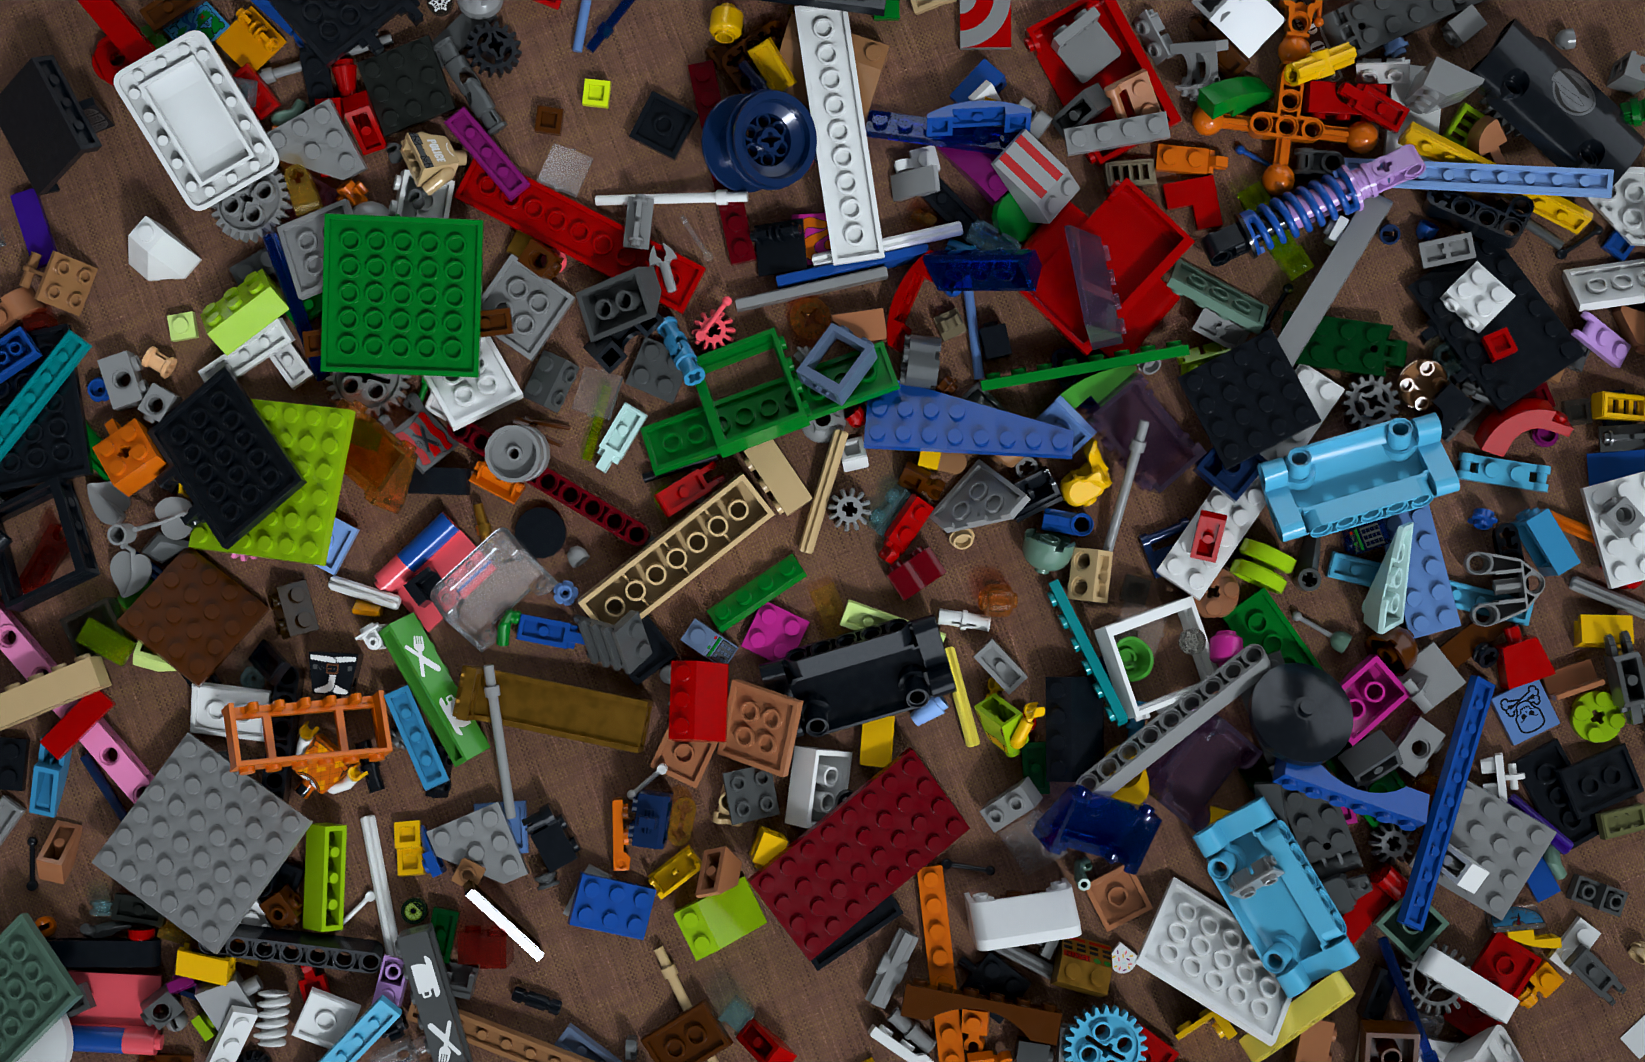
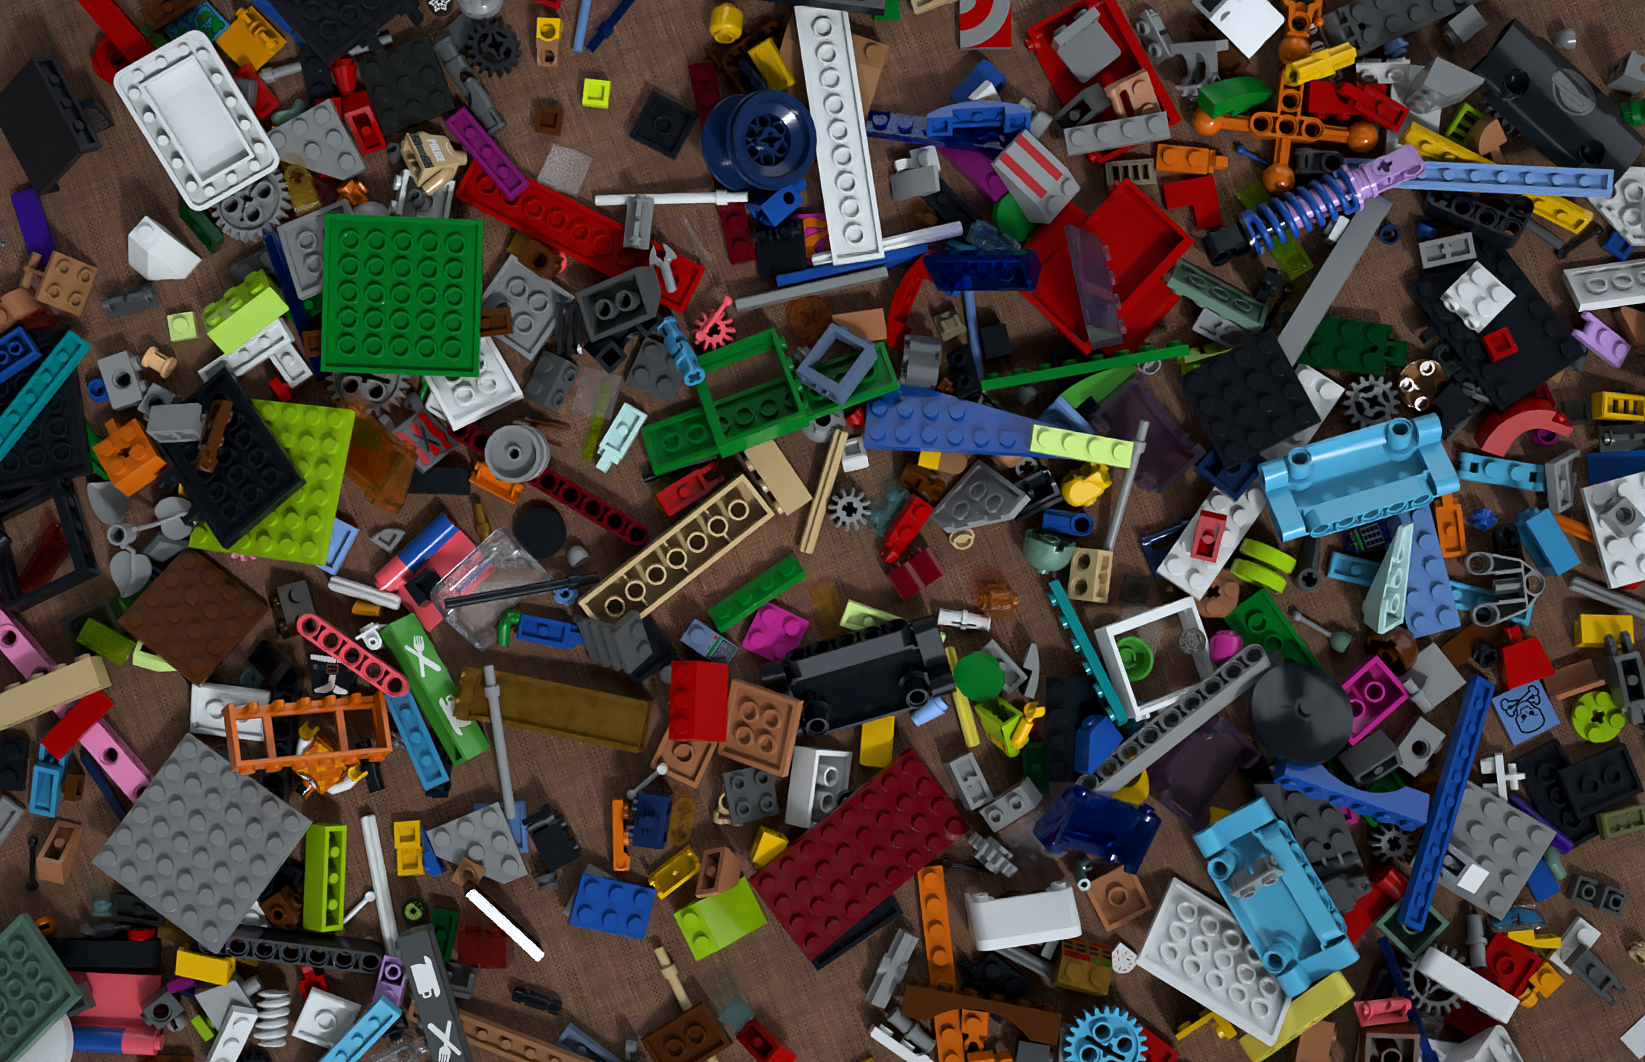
(73, 786): none -> reddish brown plate
(130, 300): none -> dark grey hinge
(176, 422): none -> light grey hinge
(202, 227): none -> dark green plate
(212, 435): none -> reddish brown hinge
(281, 390): none -> red plate
(342, 649): none -> coral beam
(389, 539): none -> light grey tile
(549, 41): none -> leg
(558, 350): none -> black tile
(571, 582): none -> black bar
(773, 206): none -> blue torso
(964, 372): none -> black hinge
(968, 781): none -> light grey hinge
(979, 676): none -> green tile
(992, 855): none -> light grey gear
(1026, 394): none -> light grey hinge
(1031, 662): none -> light grey slope
(1080, 446): none -> yellowish green plate
(1094, 743): none -> blue slope
(1269, 283): none -> black hinge
(1382, 1011): none -> coral hinge
(1449, 526): none -> orange hinge
(1476, 942): none -> light grey pin
(1561, 481): none -> light grey wing

